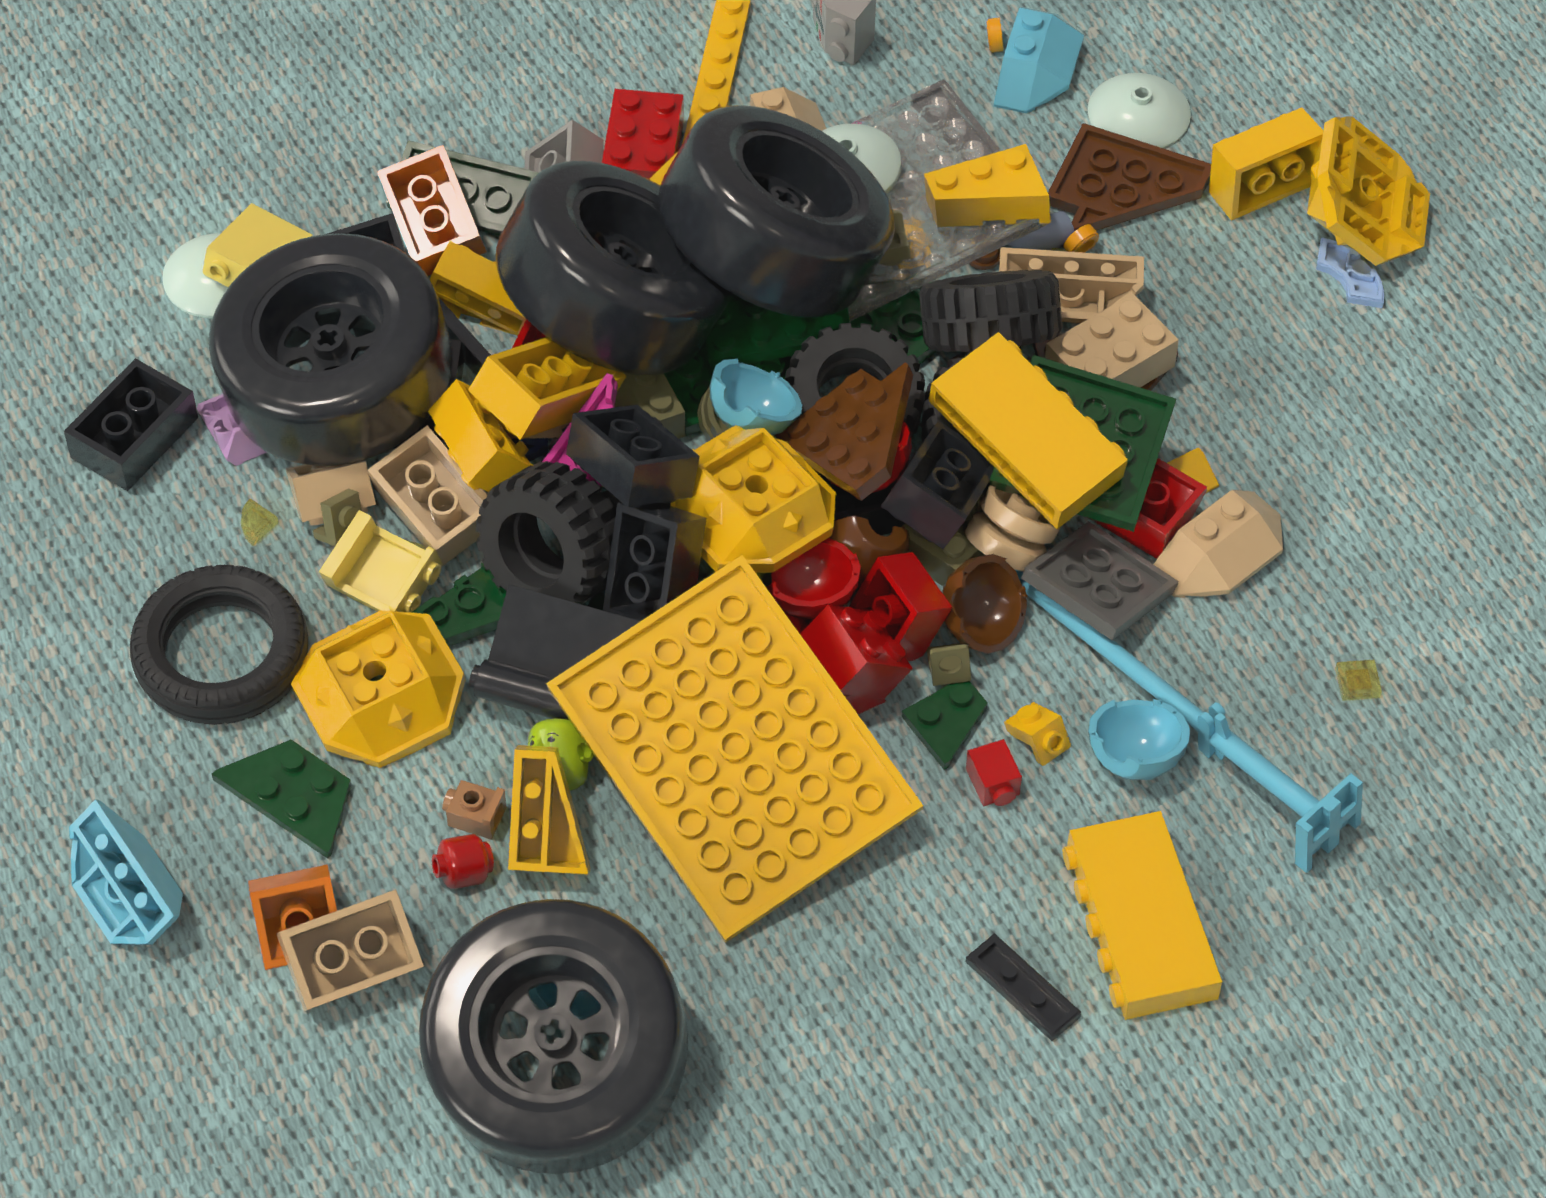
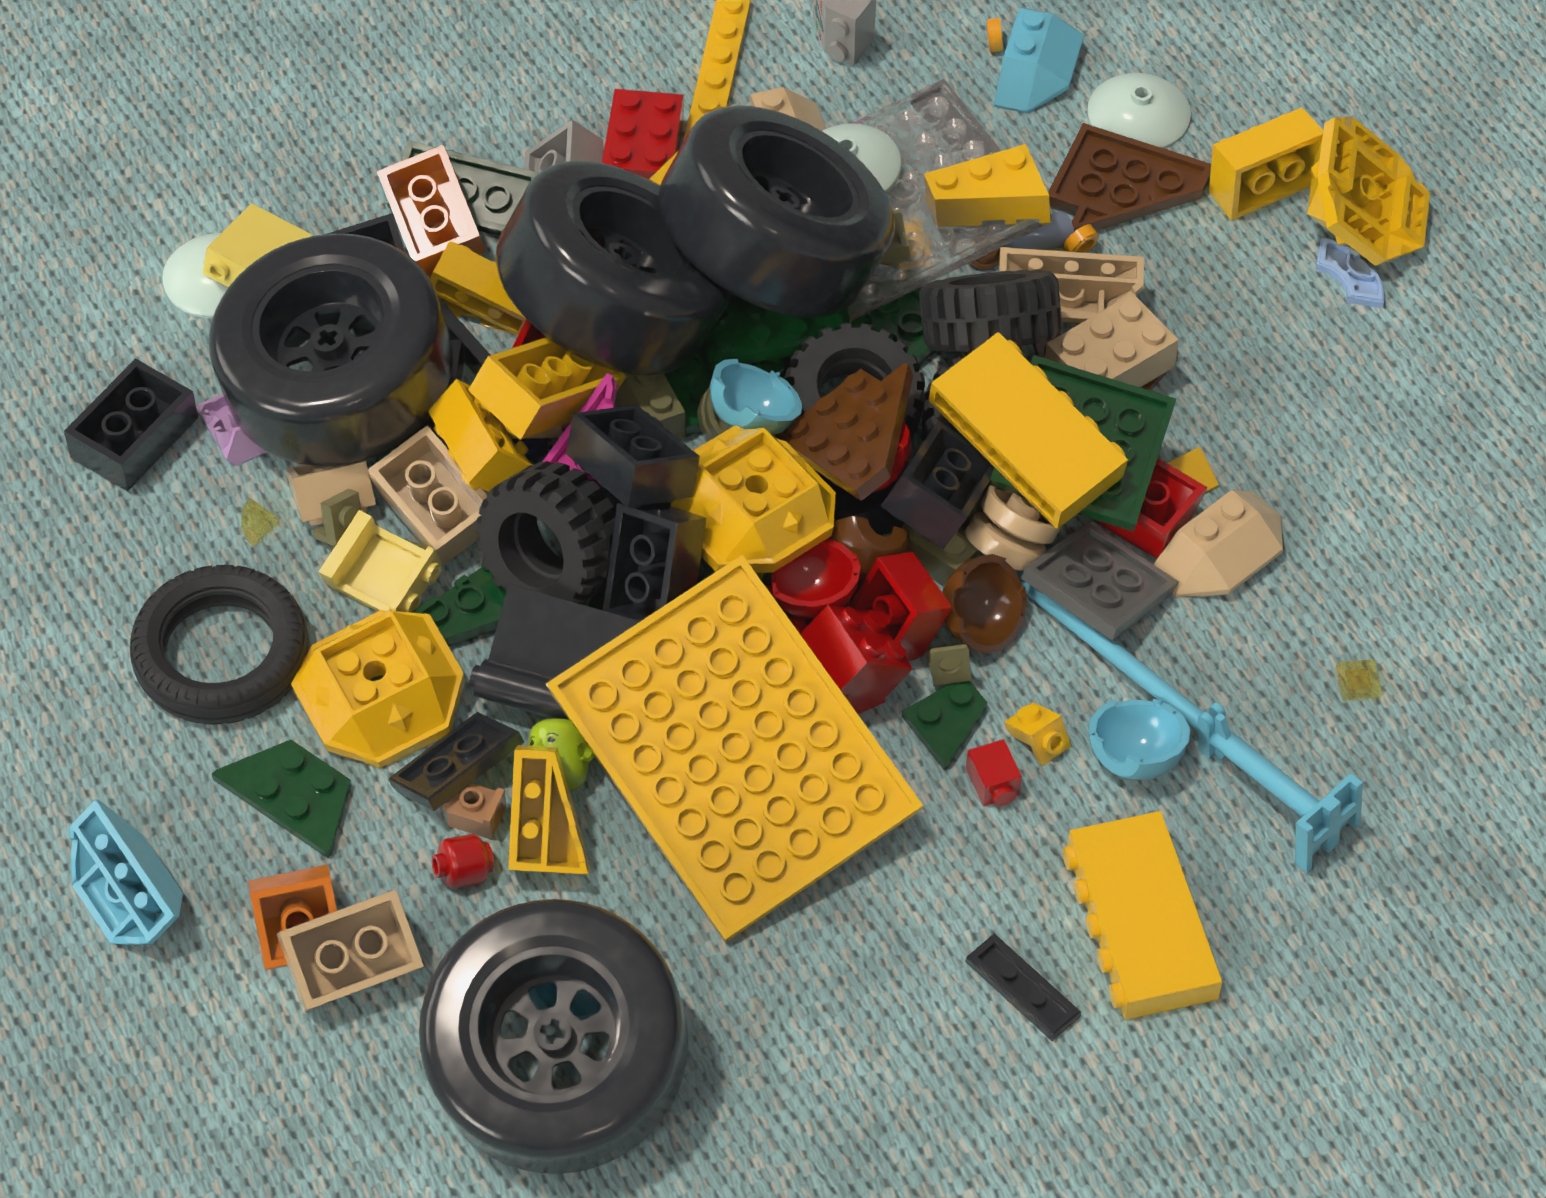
(455, 761): none -> black tile

